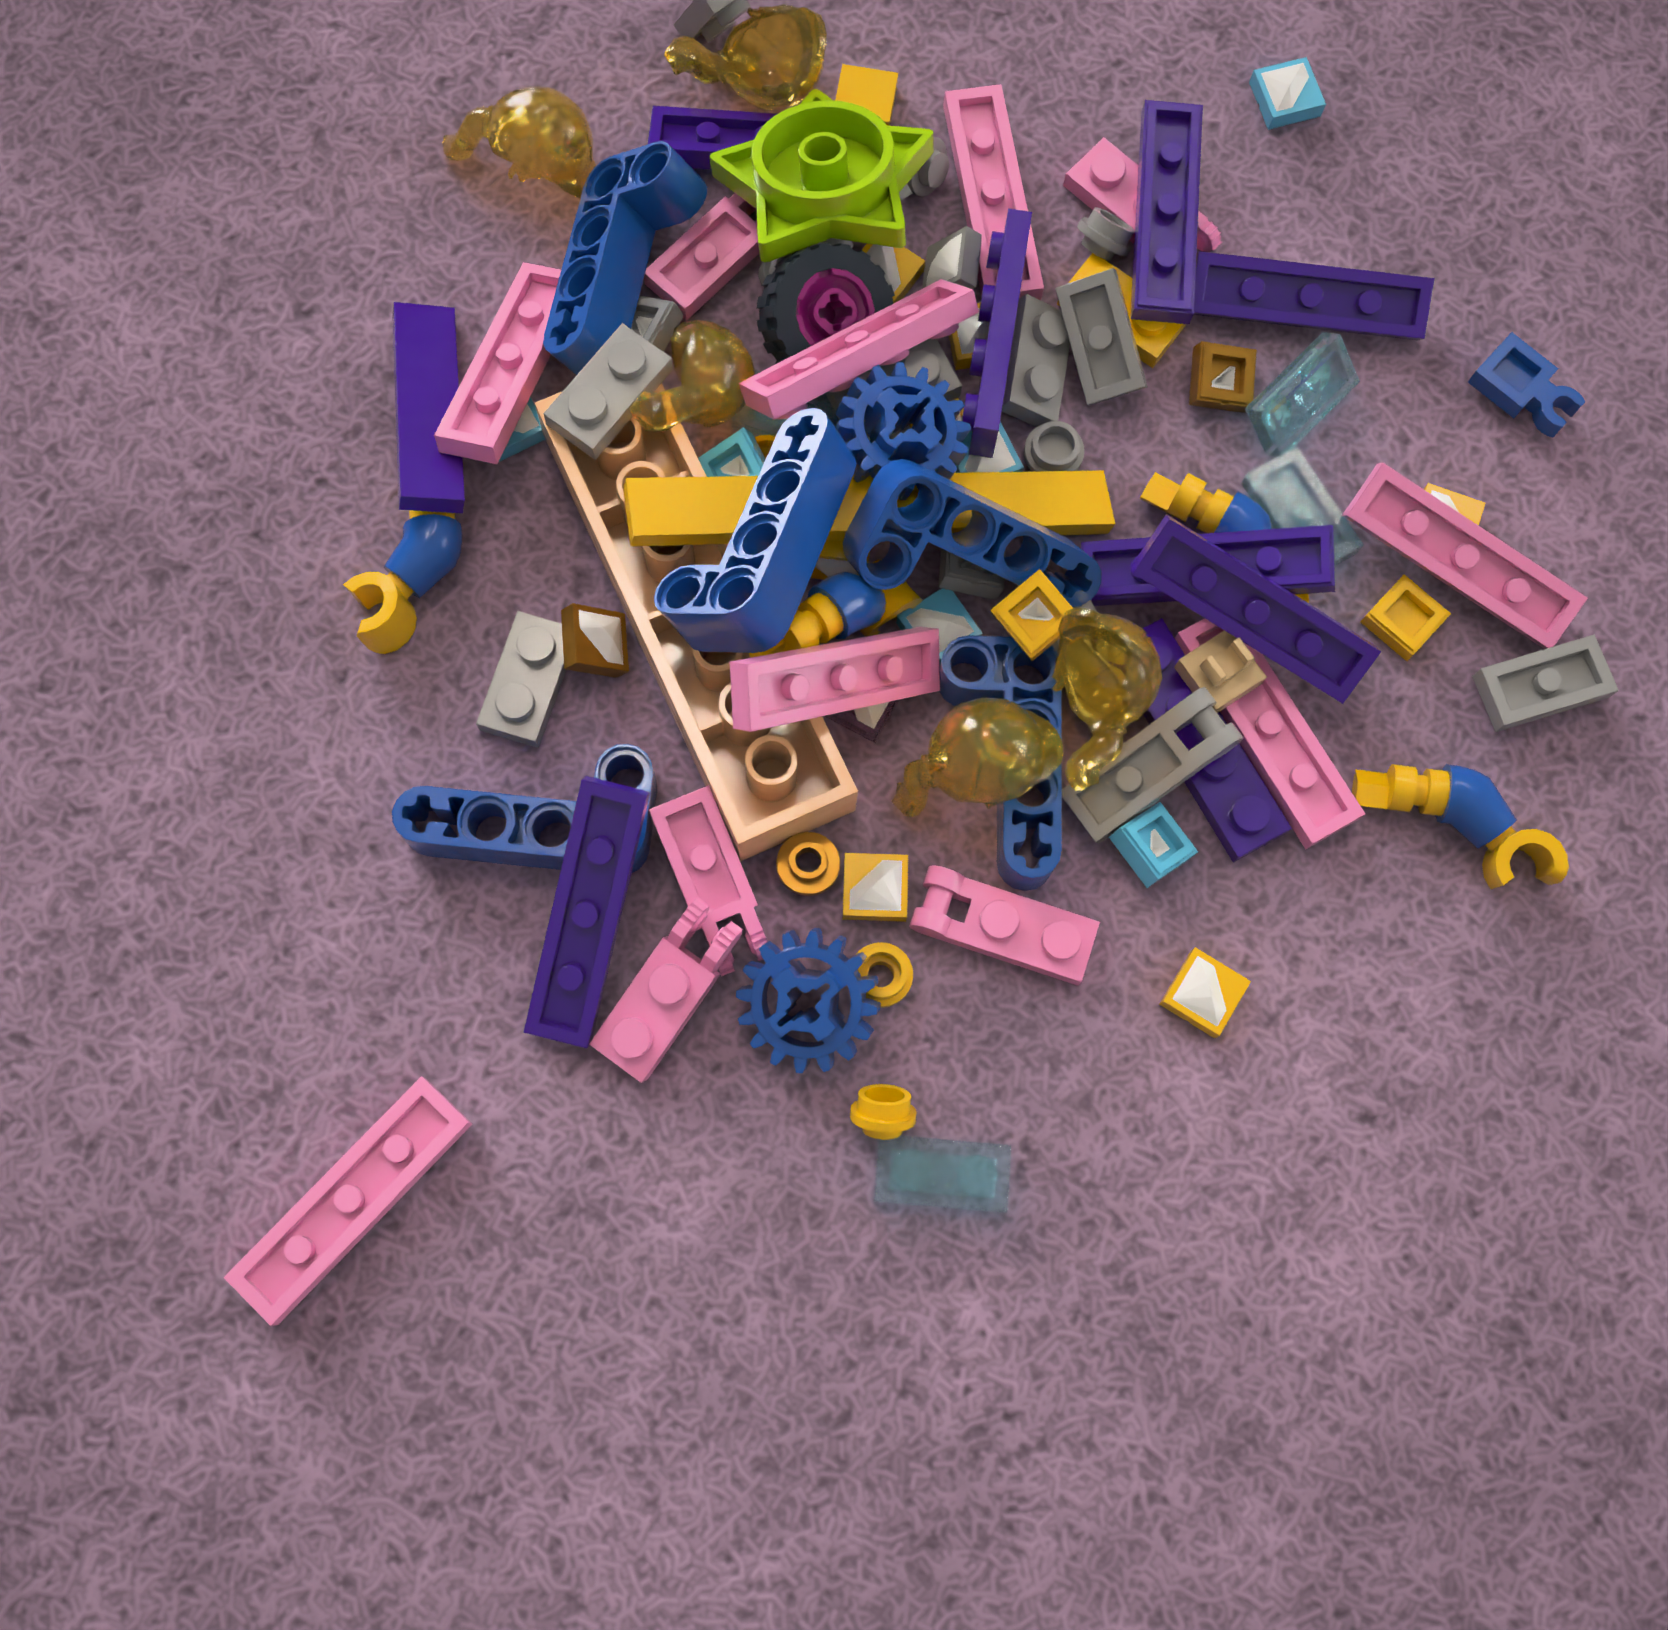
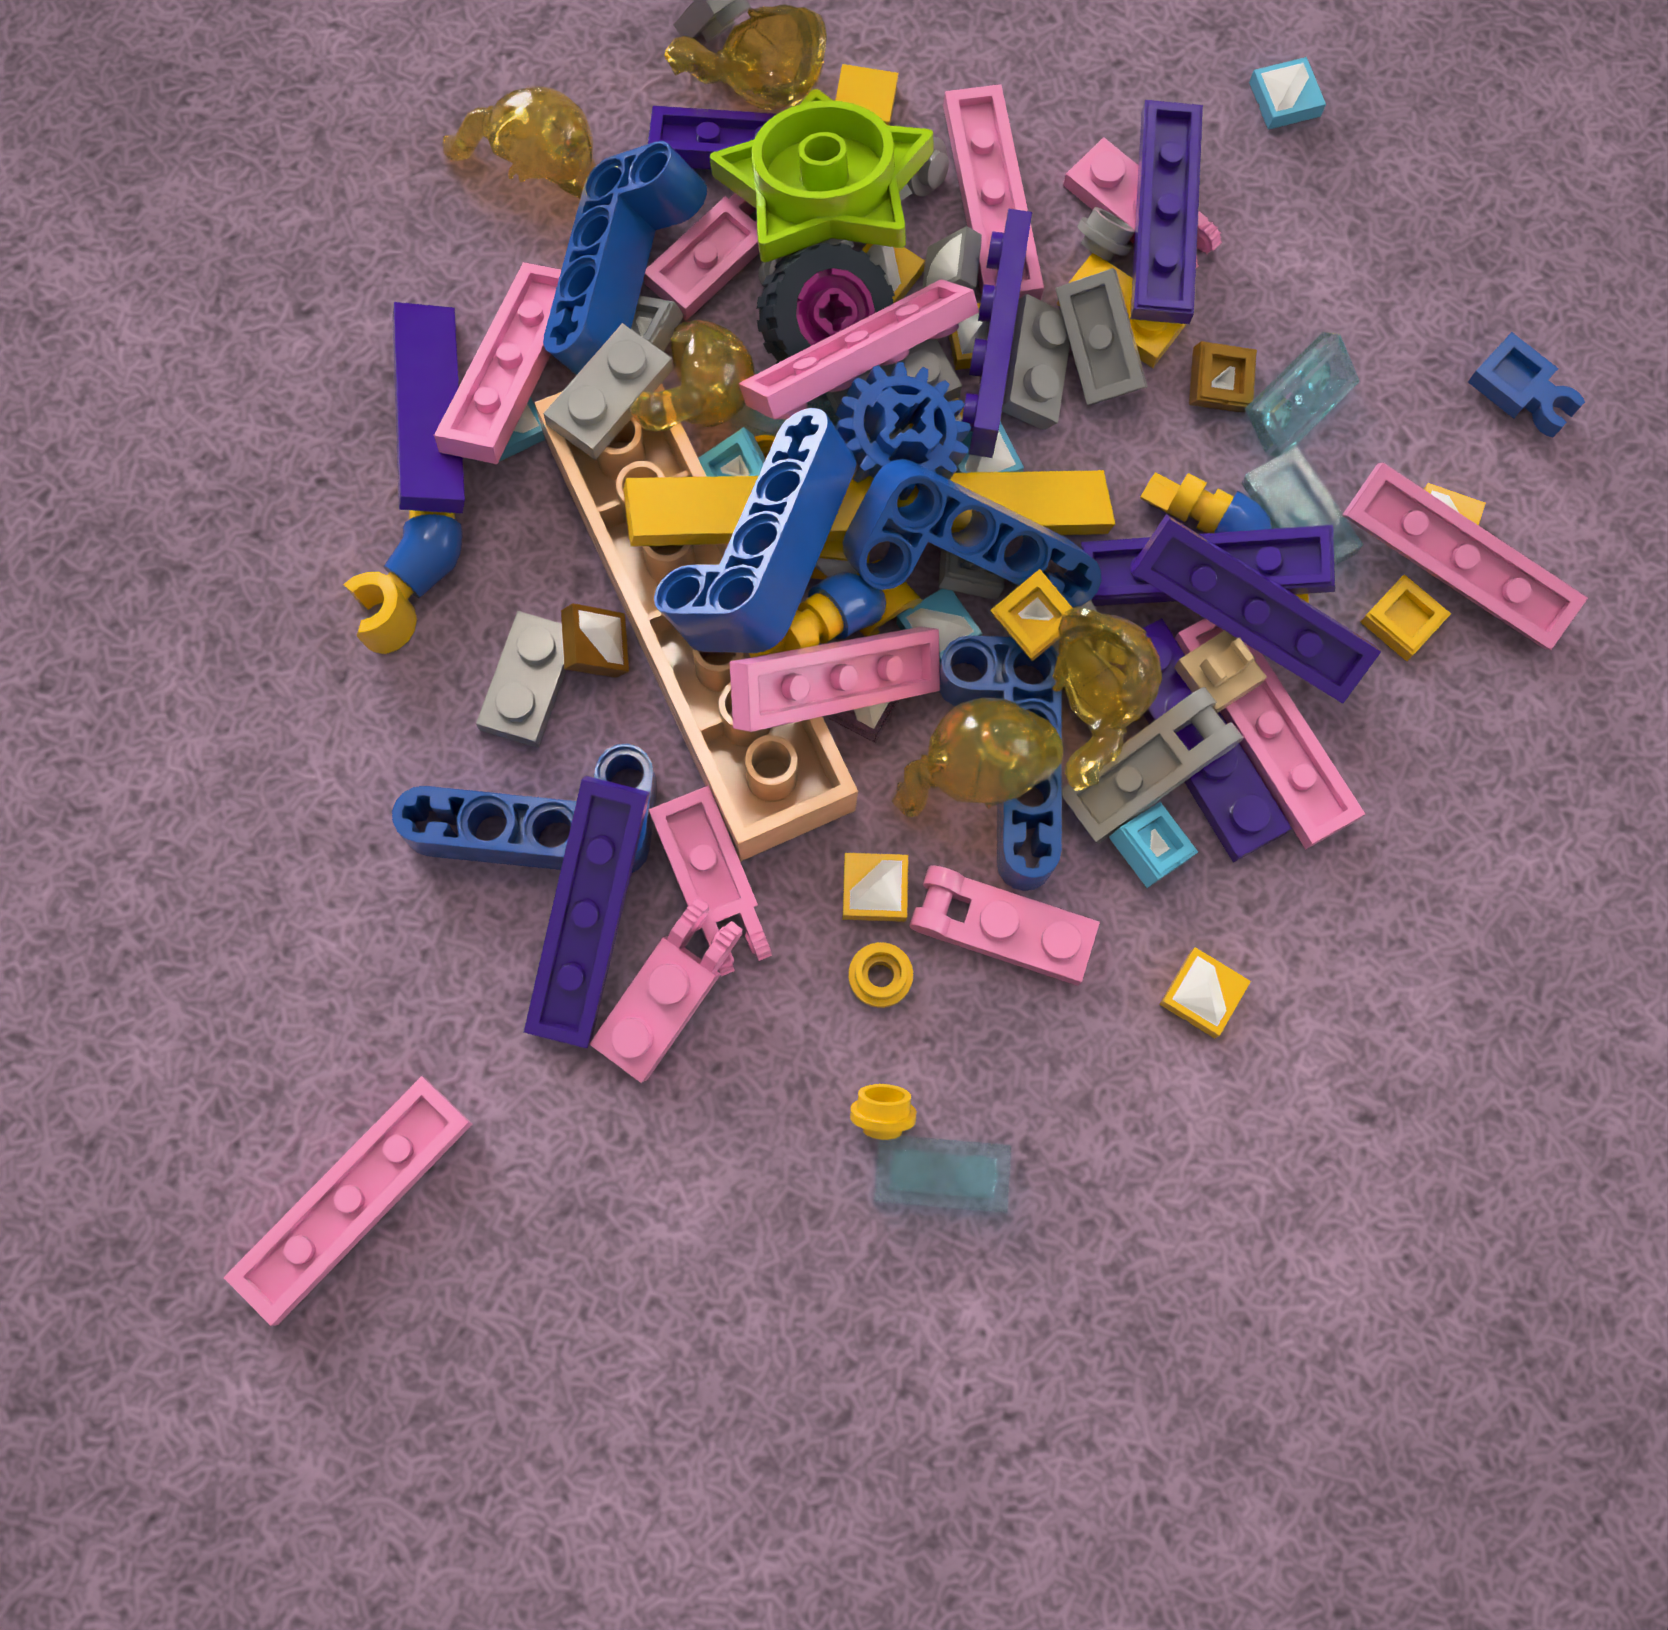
(808, 882): pearl gold plate -> none
(826, 1020): blue gear -> none
(1054, 448): light grey plate -> none
(1312, 296): dark purple plate -> none
(1473, 808): yellow piece -> none
(1545, 683): light grey plate -> none

